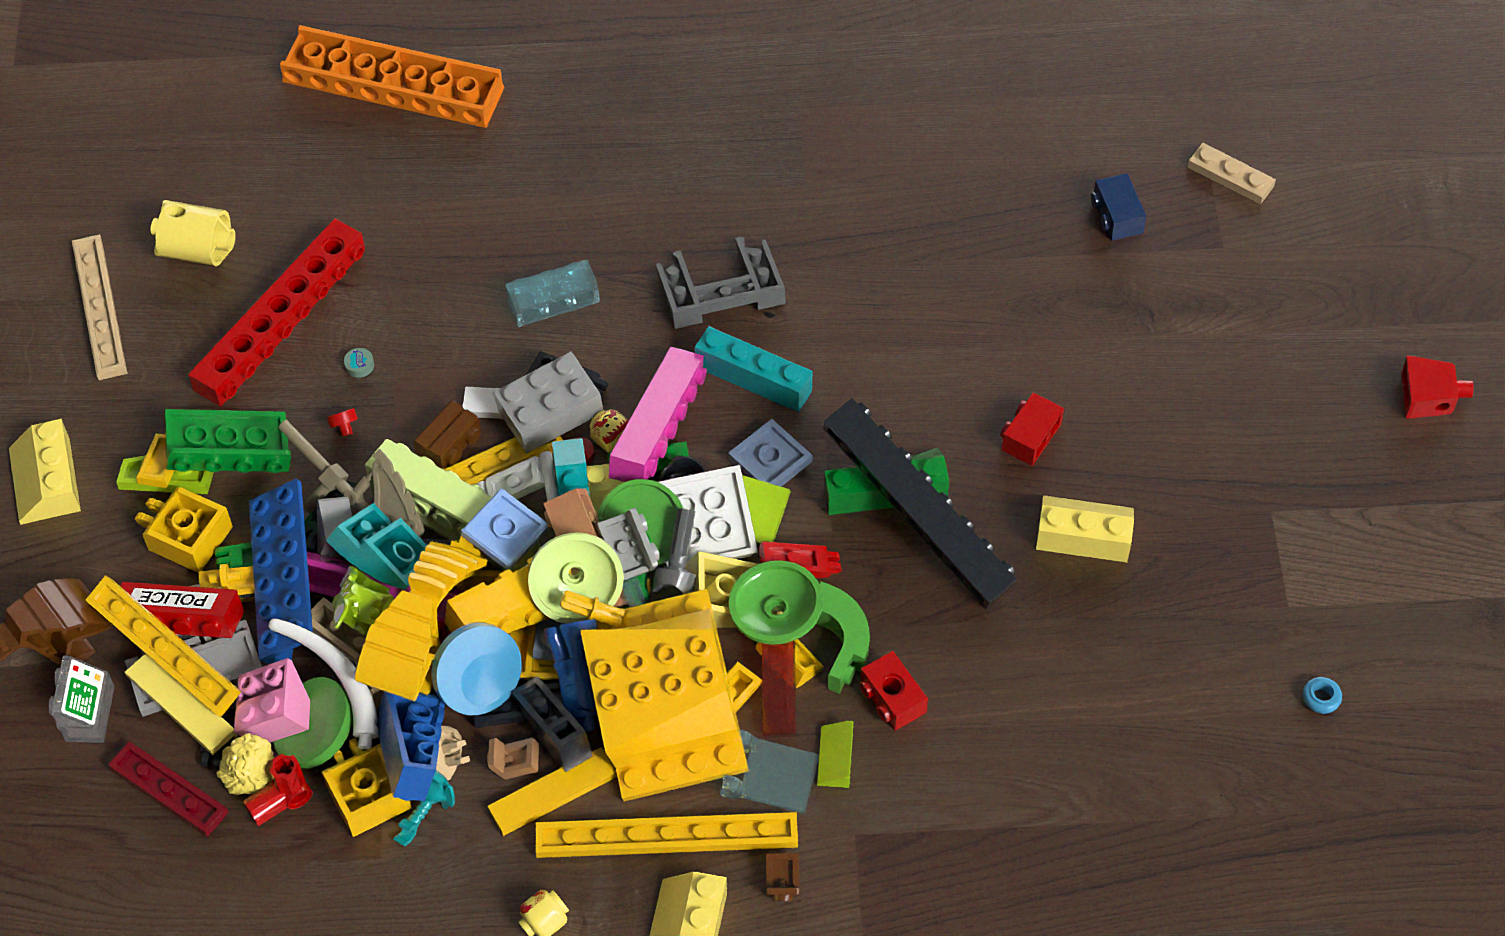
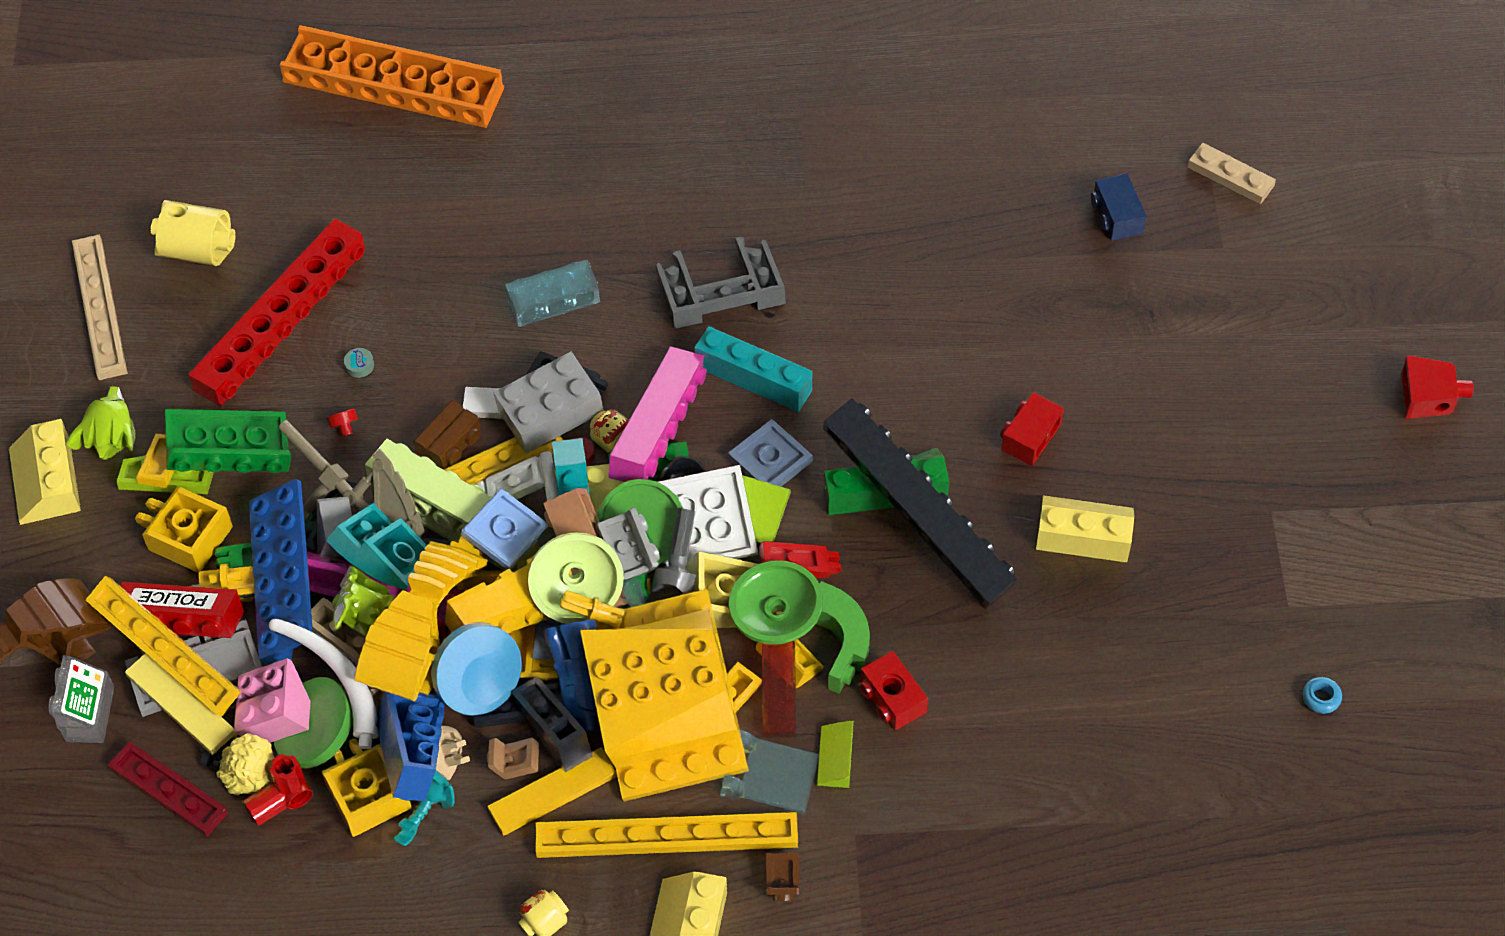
(105, 426): none -> lime piece

